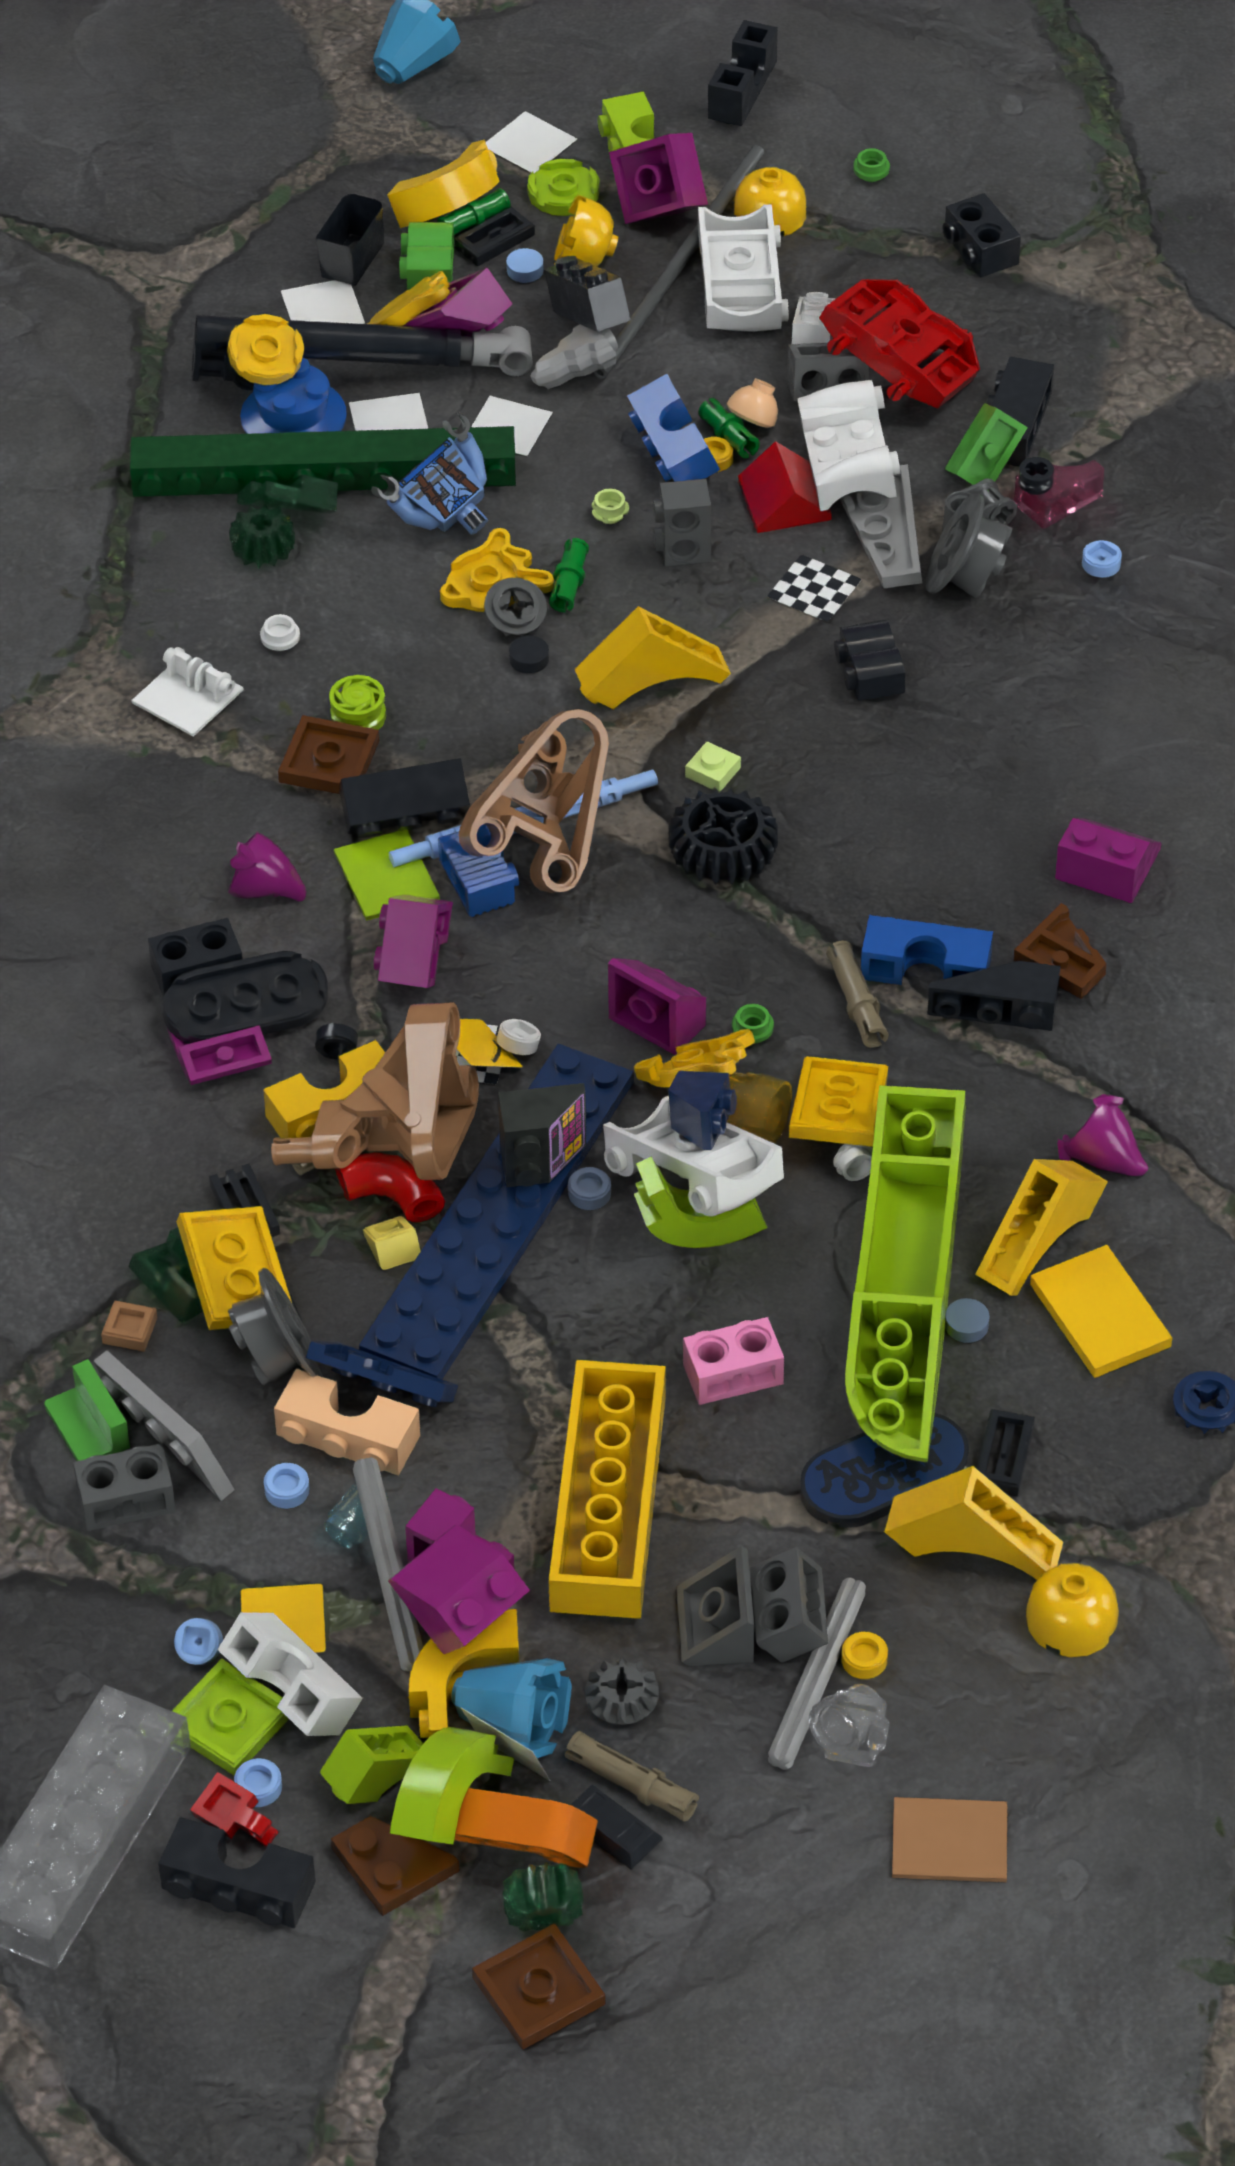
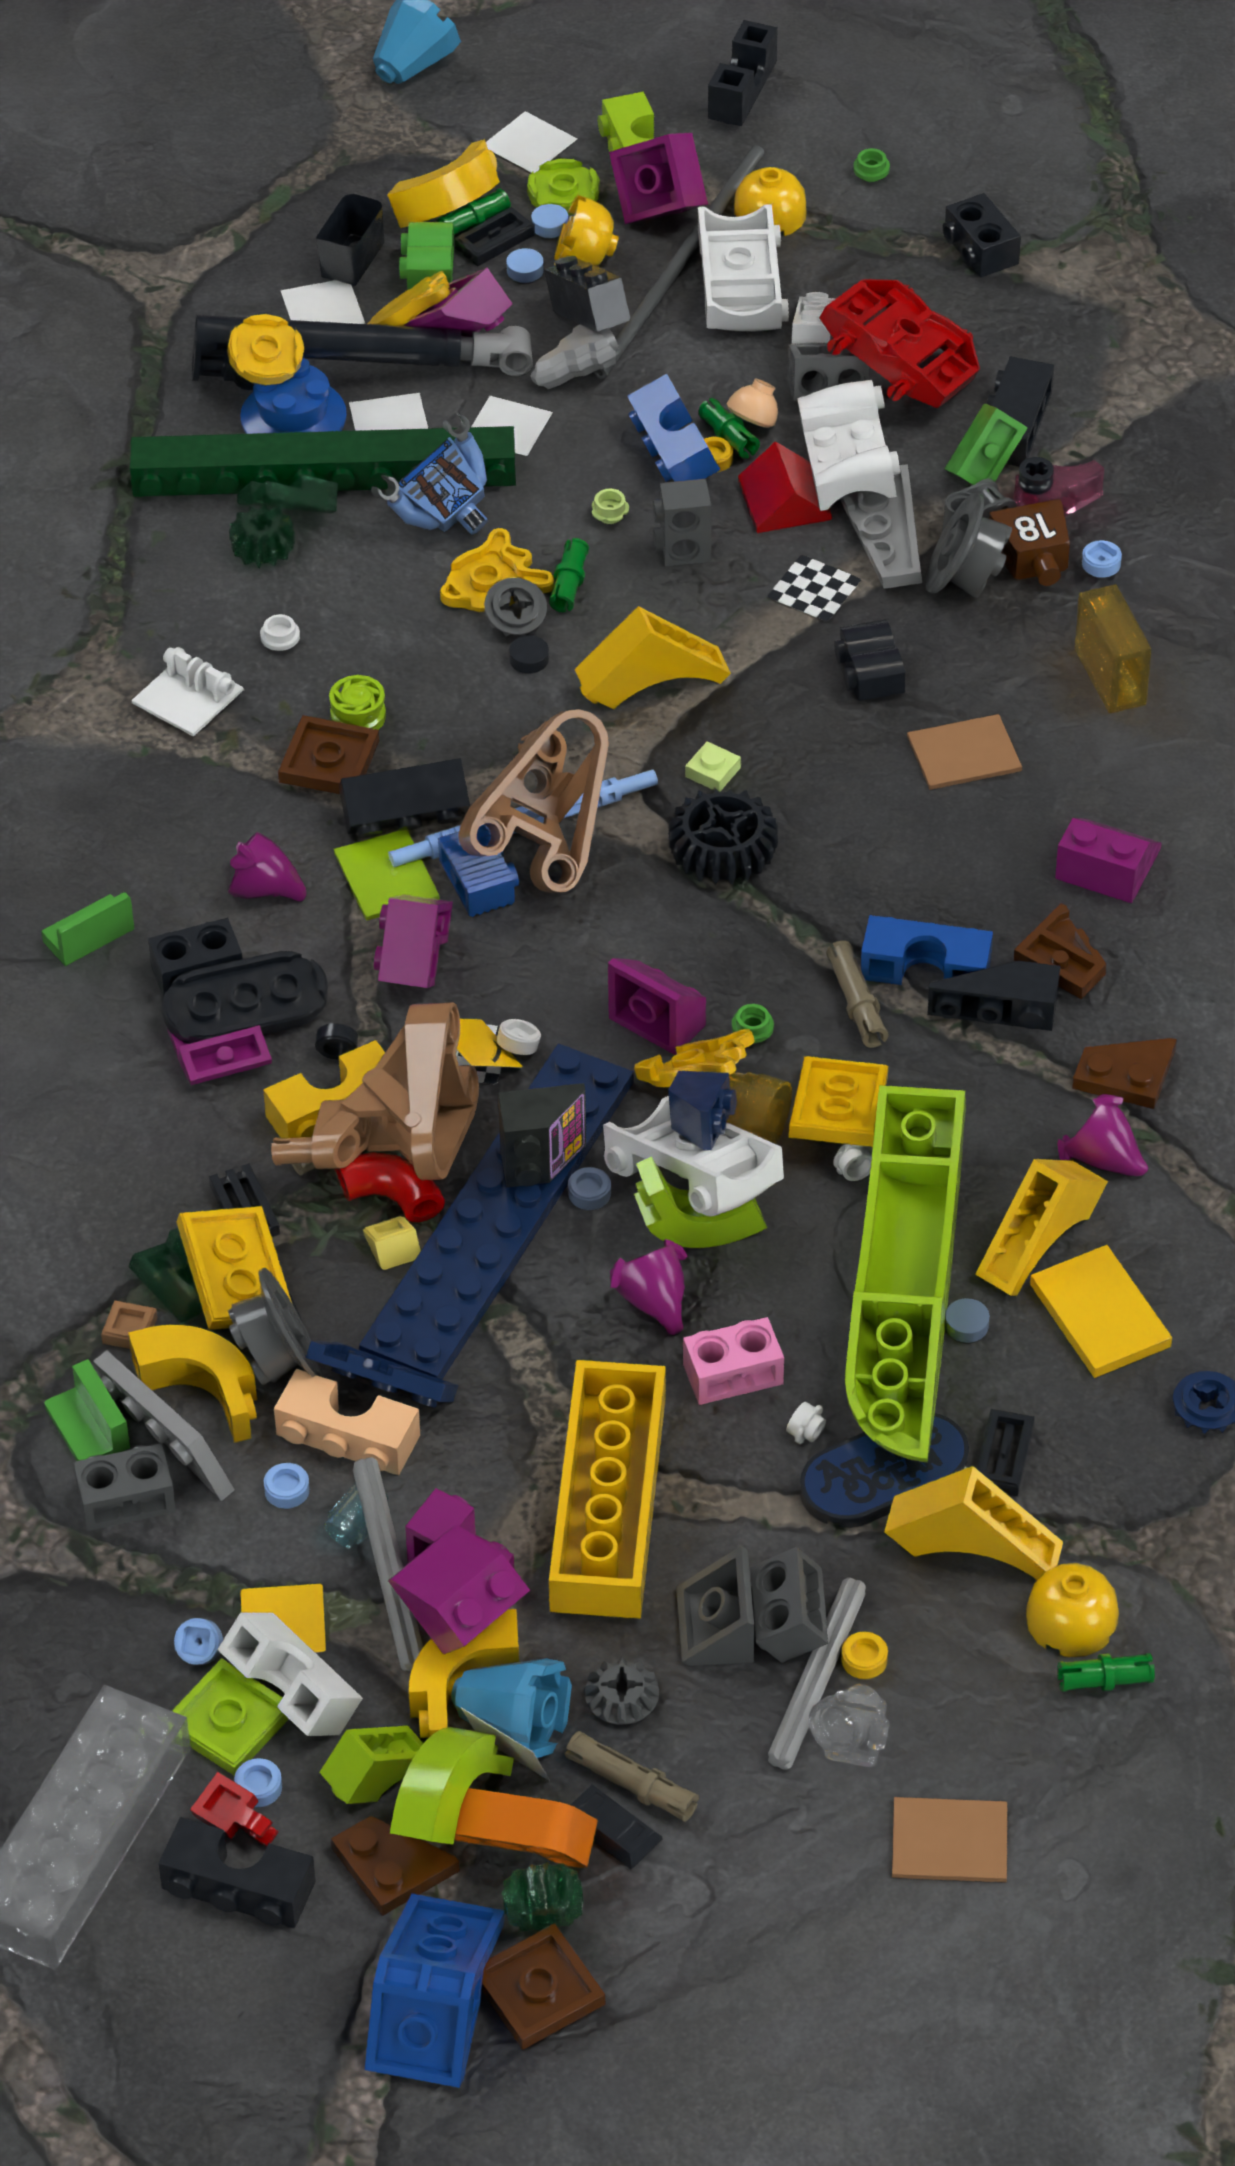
(90, 928): none -> bright green panel
(202, 1359): none -> yellow arch
(430, 1989): none -> blue bracket
(549, 220): none -> light blue tile
(654, 1284): none -> magenta hat
(806, 1423): none -> white plate
(964, 751): none -> medium nougat piece
(1037, 541): none -> reddish brown torso
(1105, 1672): none -> green pin
(1112, 648): none -> clear yellow brick
(1126, 1070): none -> reddish brown wing

